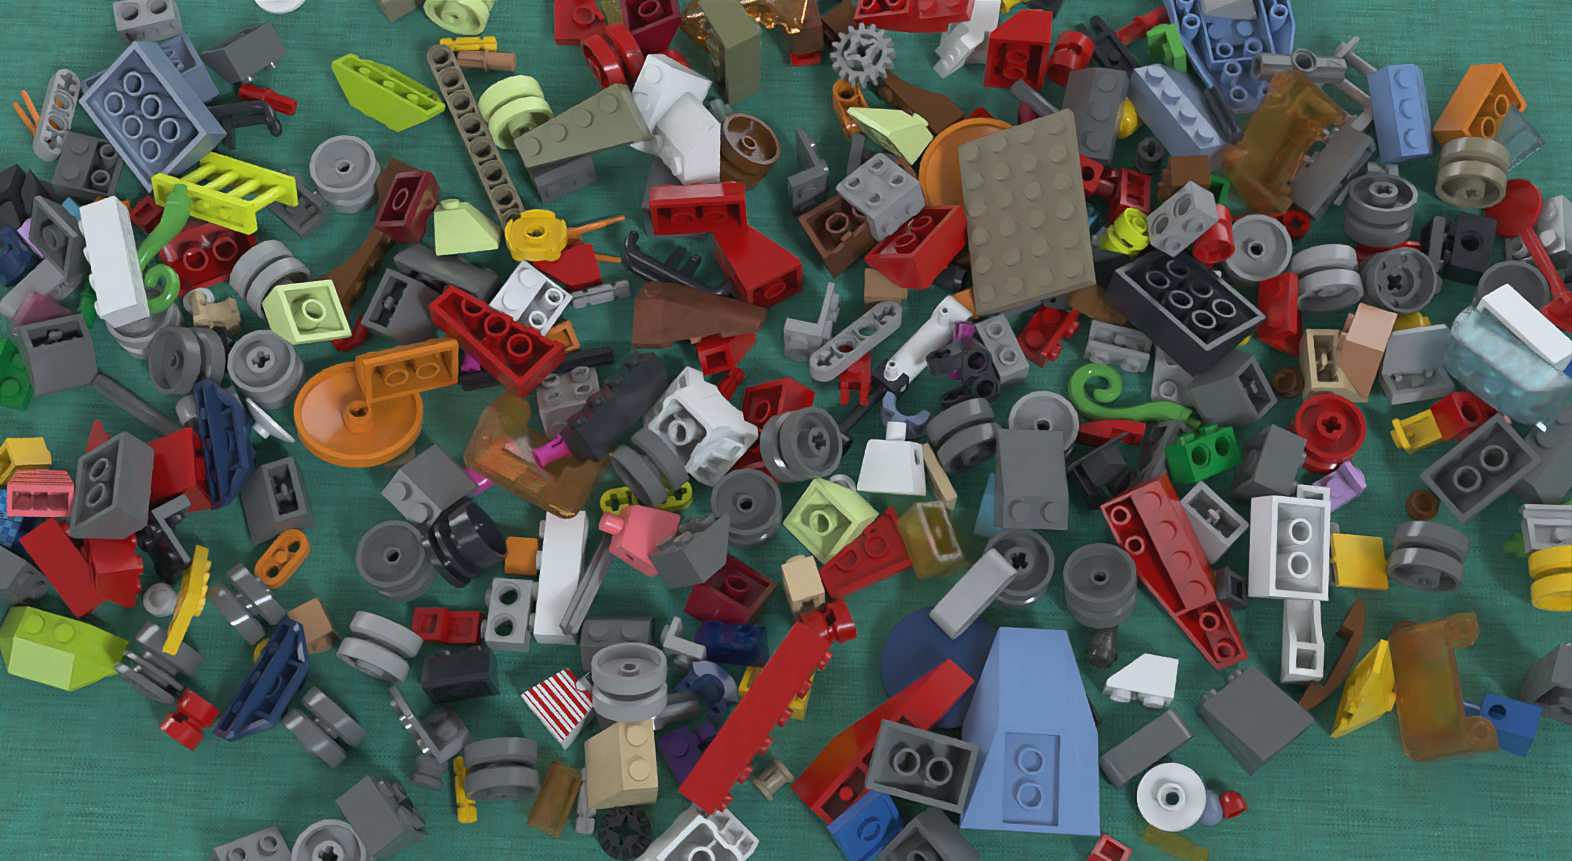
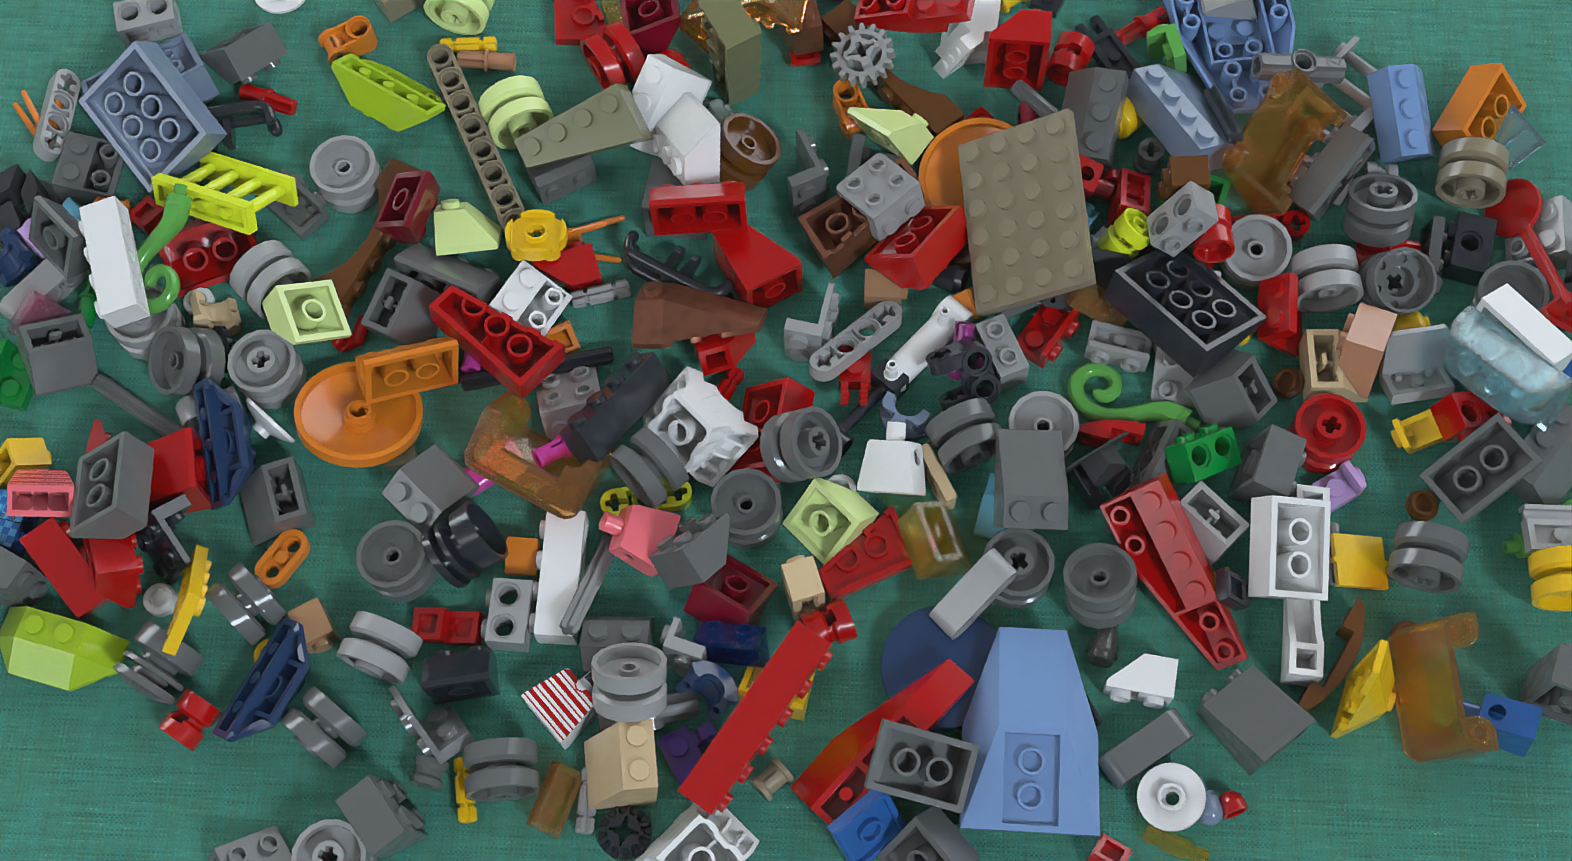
(348, 38): none -> orange piece

